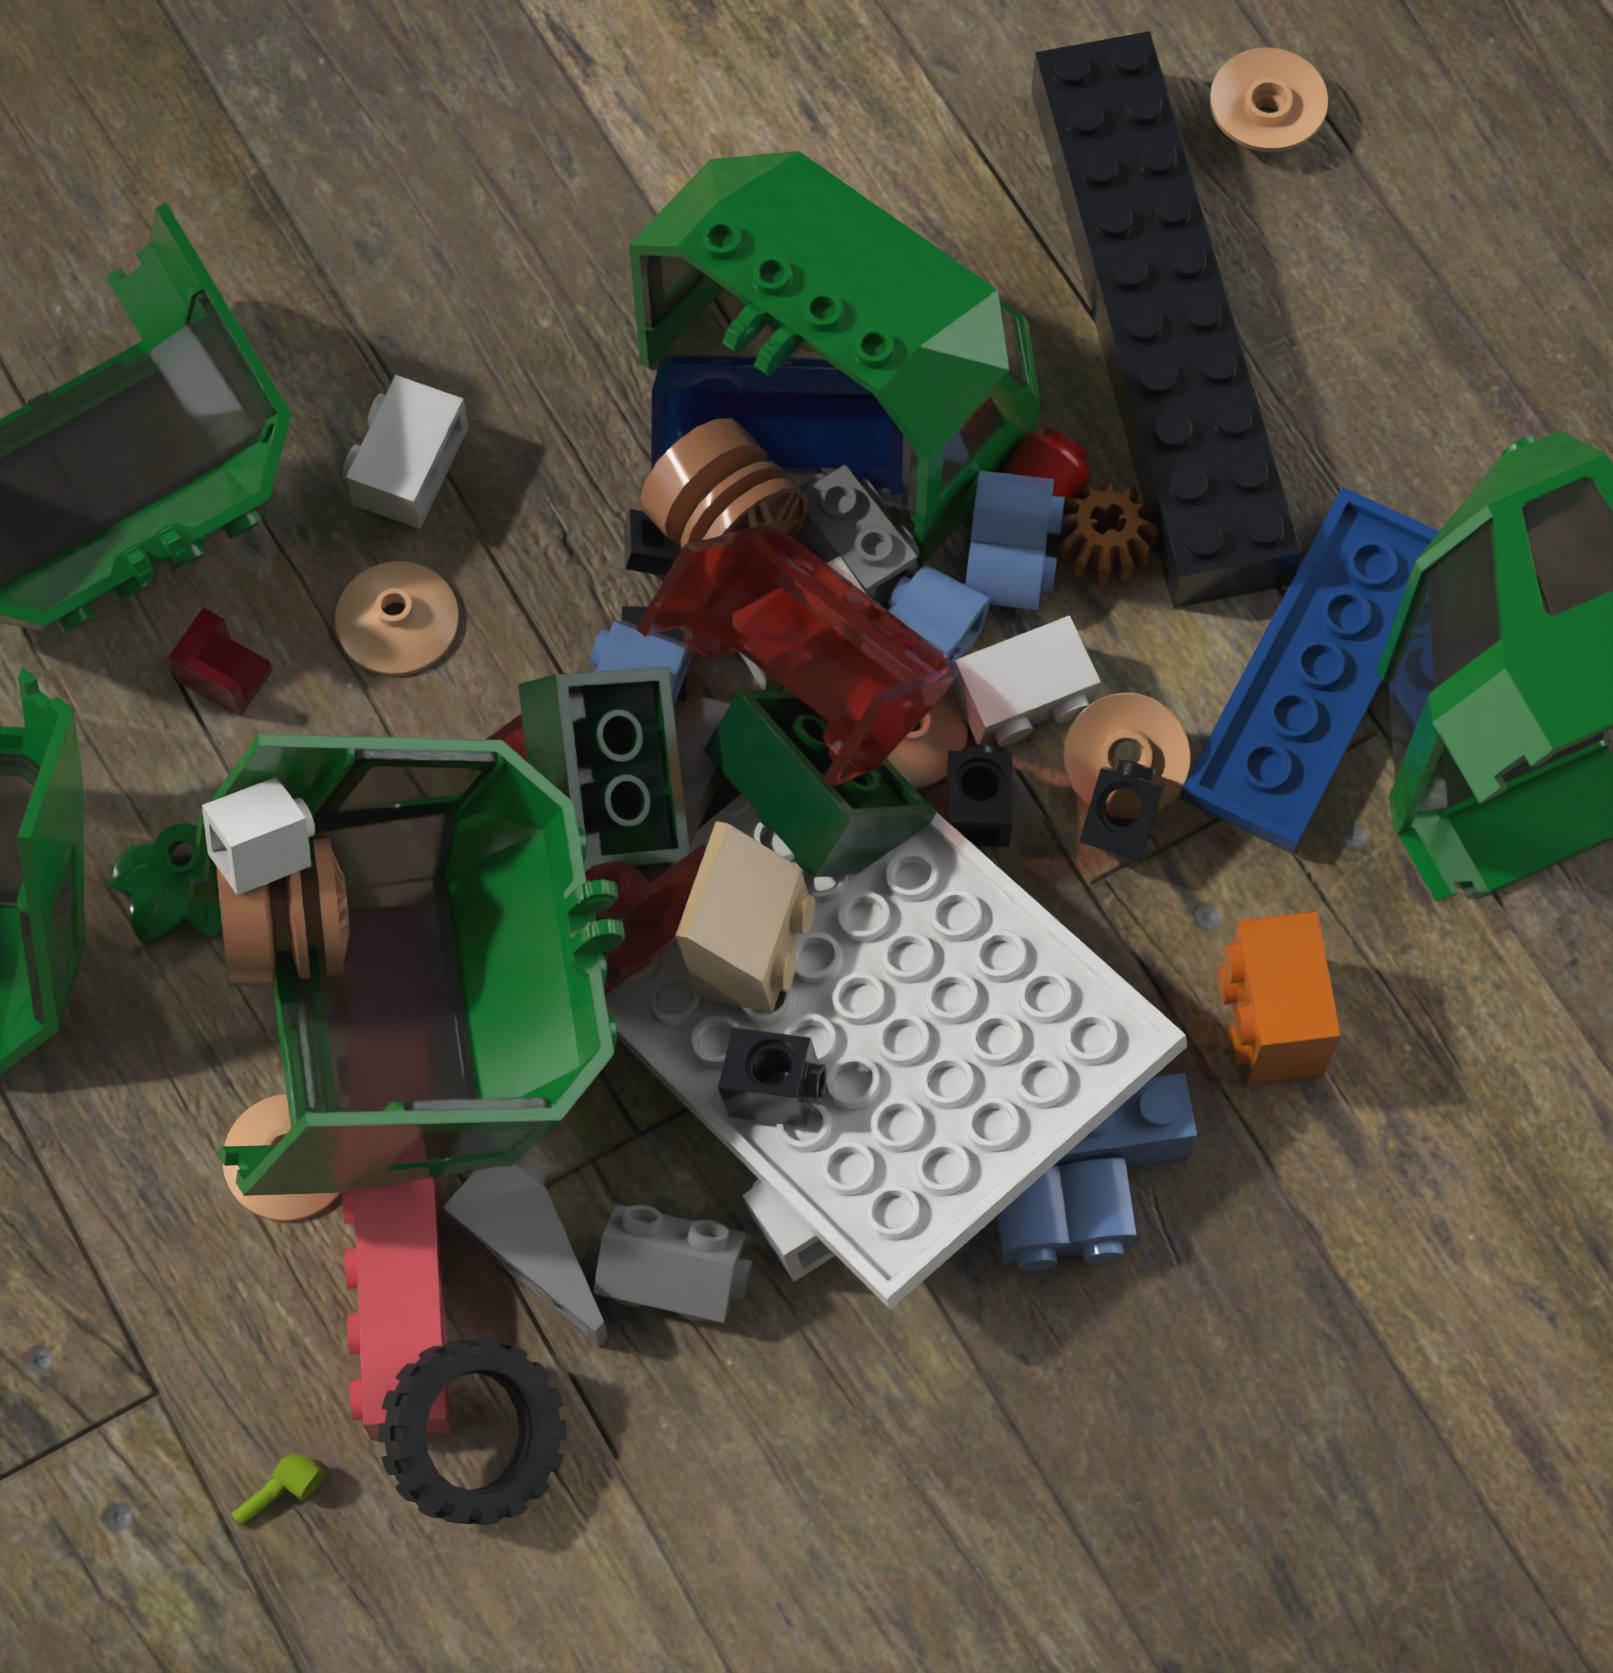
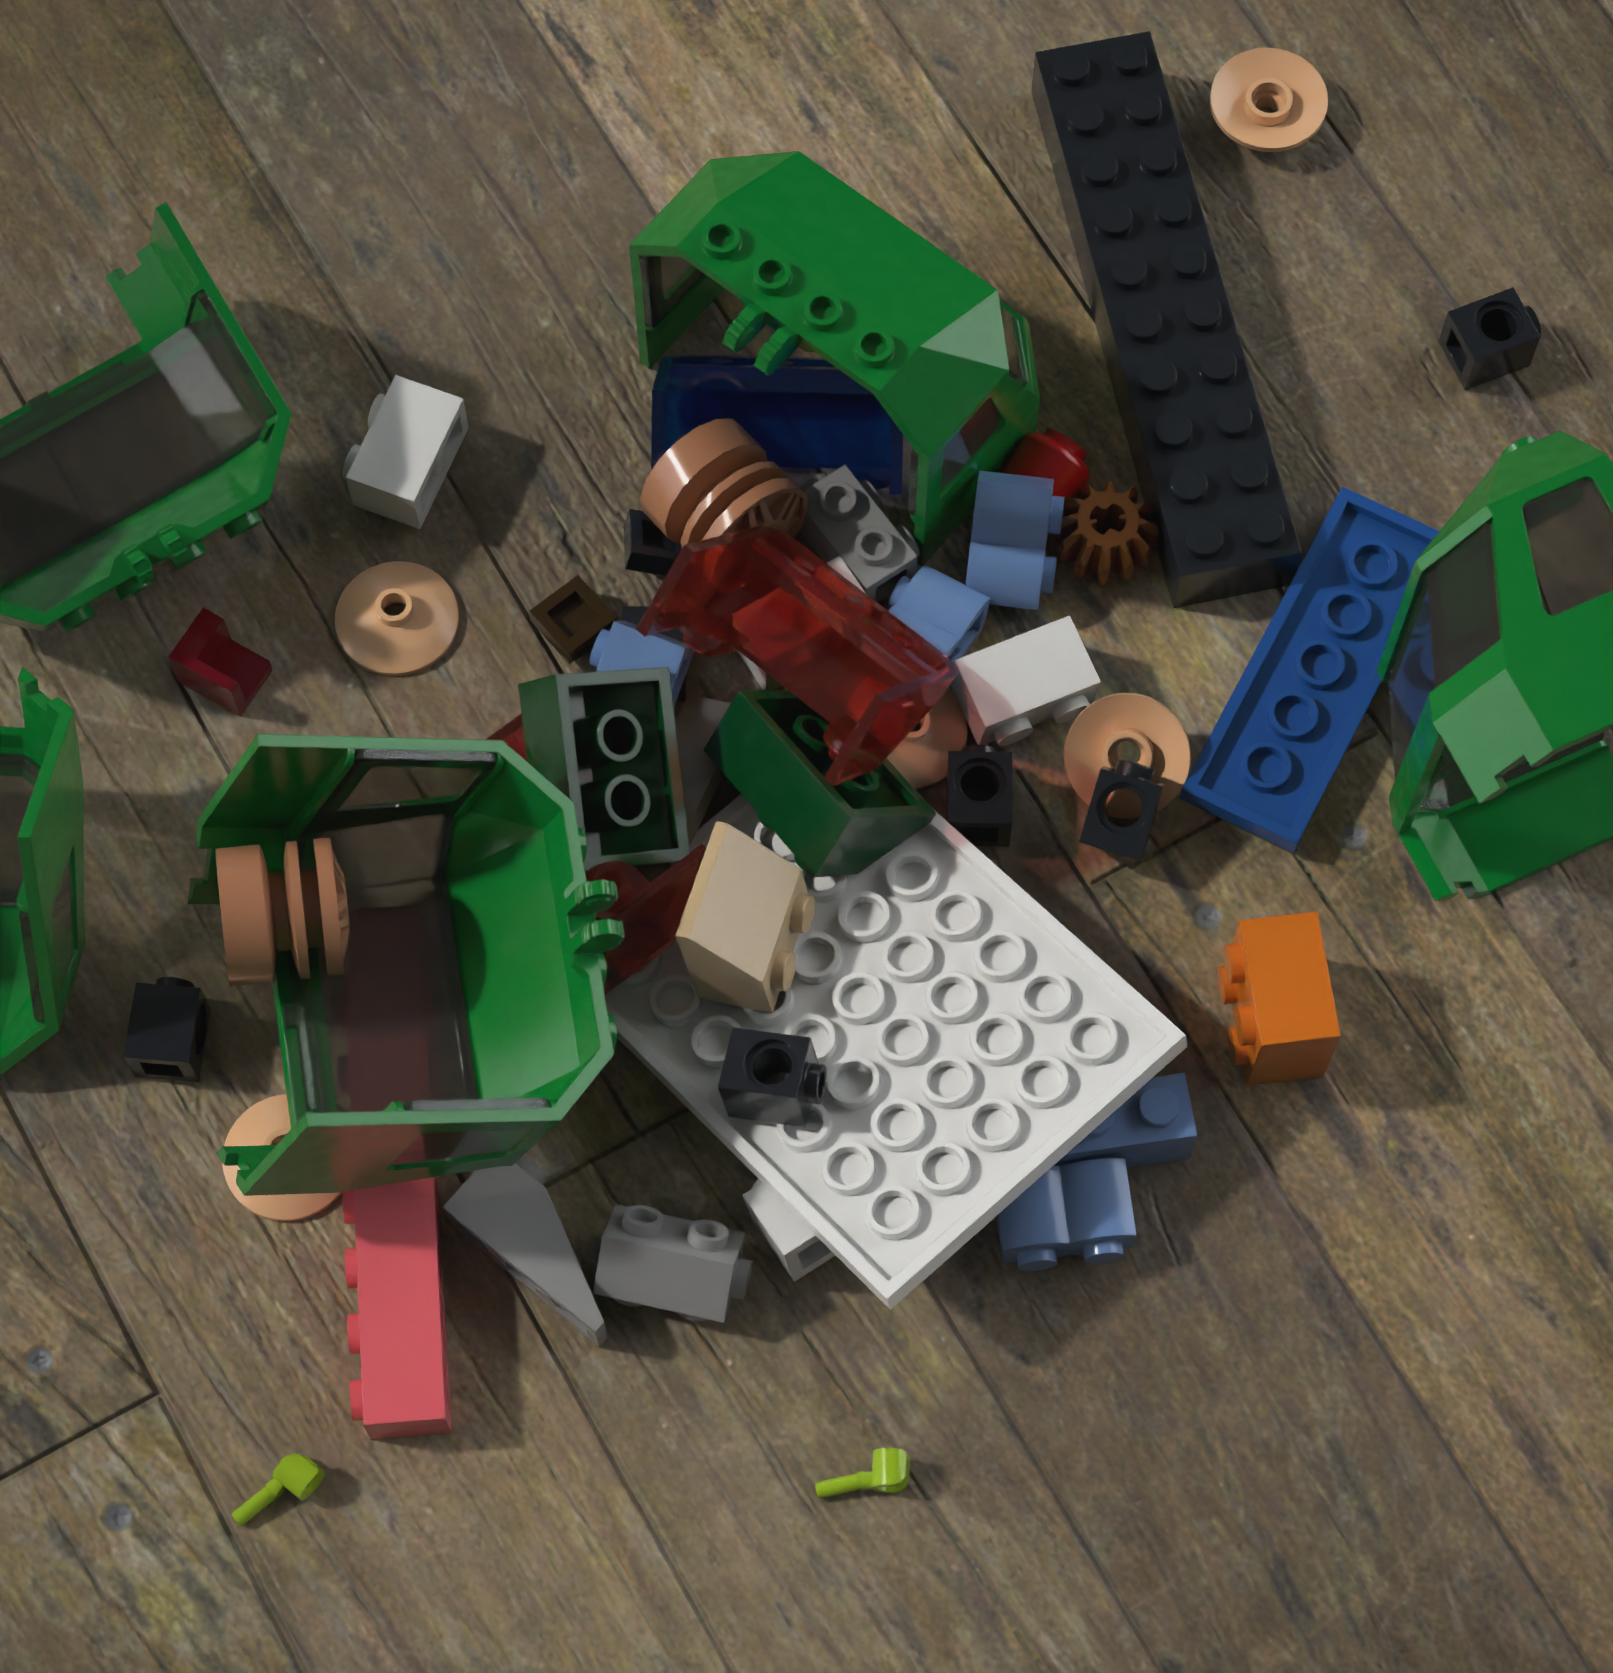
(162, 887): green plate -> none
(167, 1030): none -> black brick
(258, 835): white brick -> none
(536, 1446): black tyre -> none
(572, 619): none -> dark brown plate
(888, 1475): none -> lime hand
(1476, 356): none -> black brick

